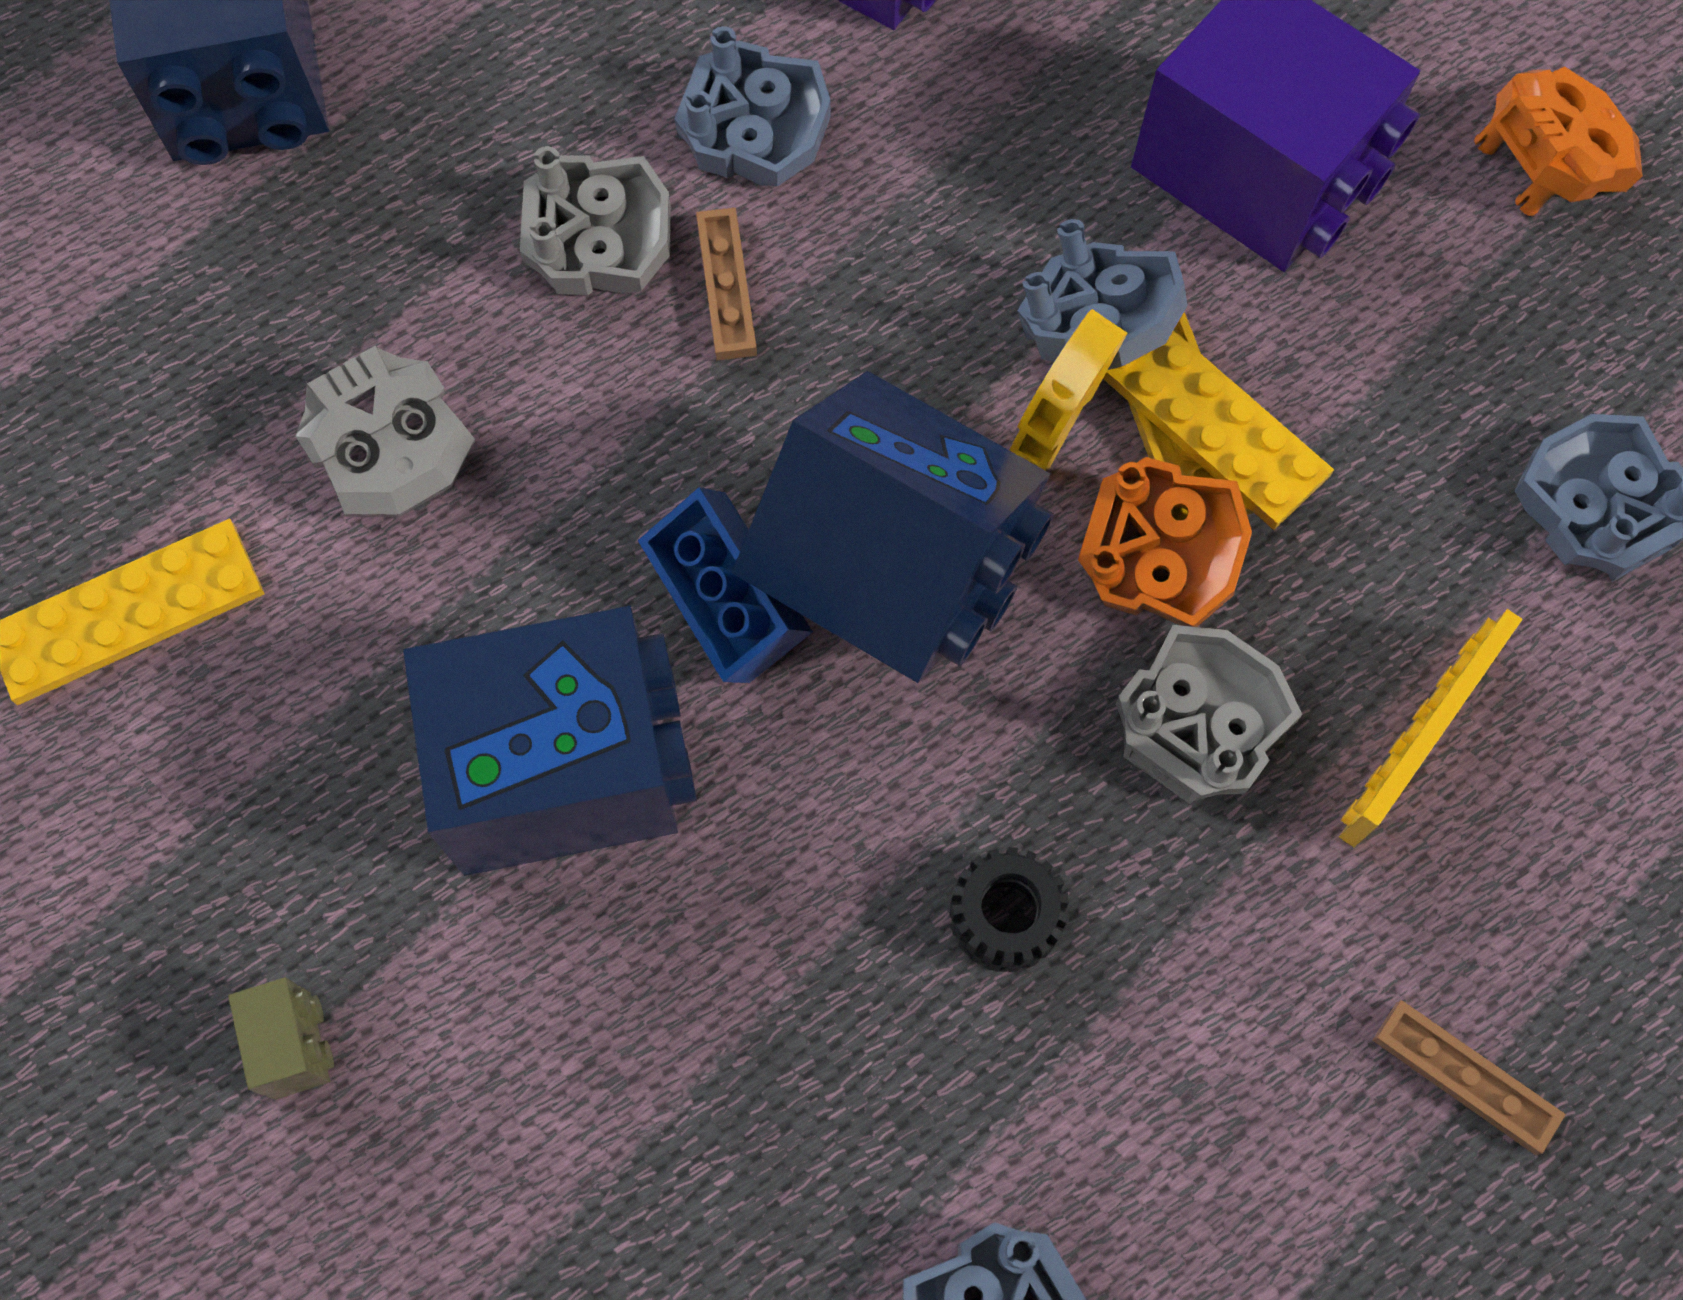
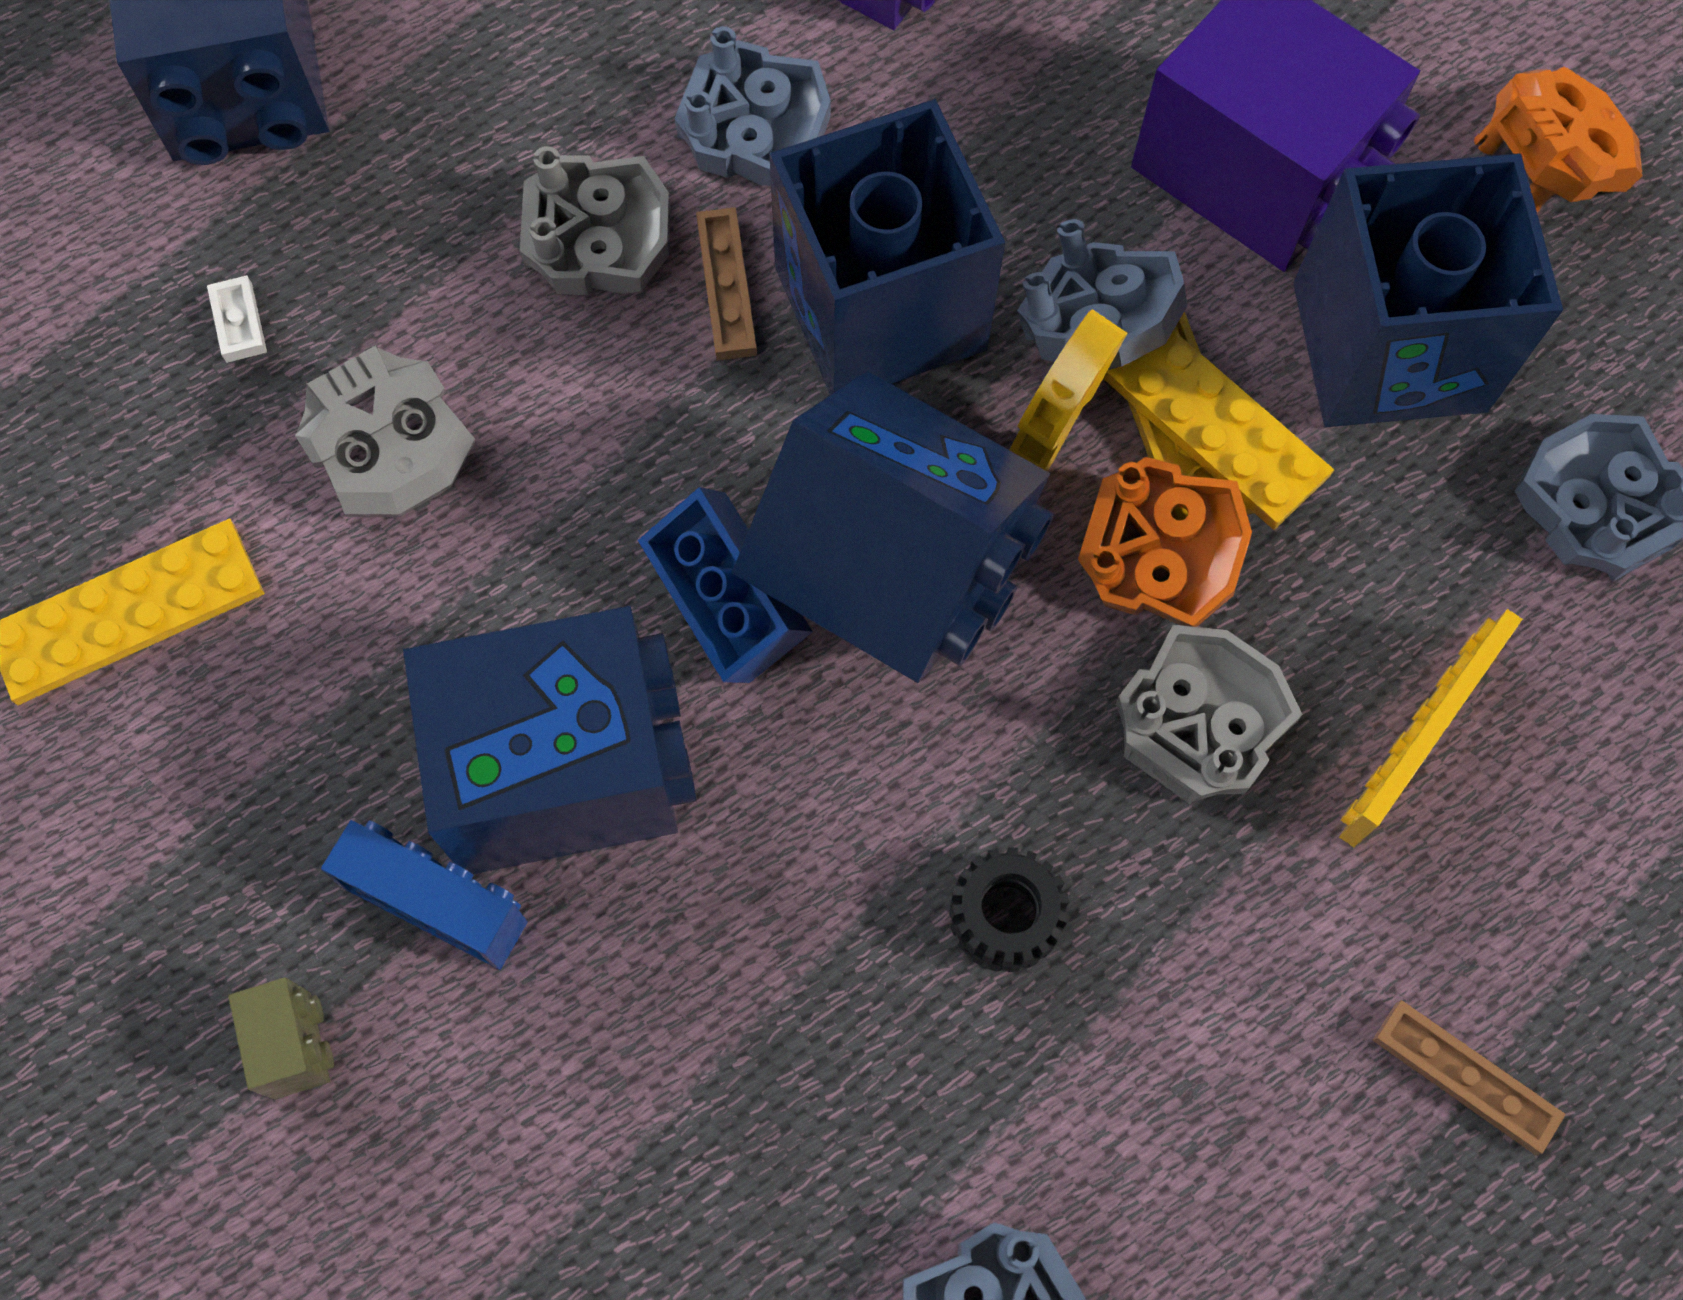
(236, 319): none -> white plate
(425, 893): none -> blue brick
(885, 247): none -> dark blue brick
(1424, 289): none -> dark blue brick

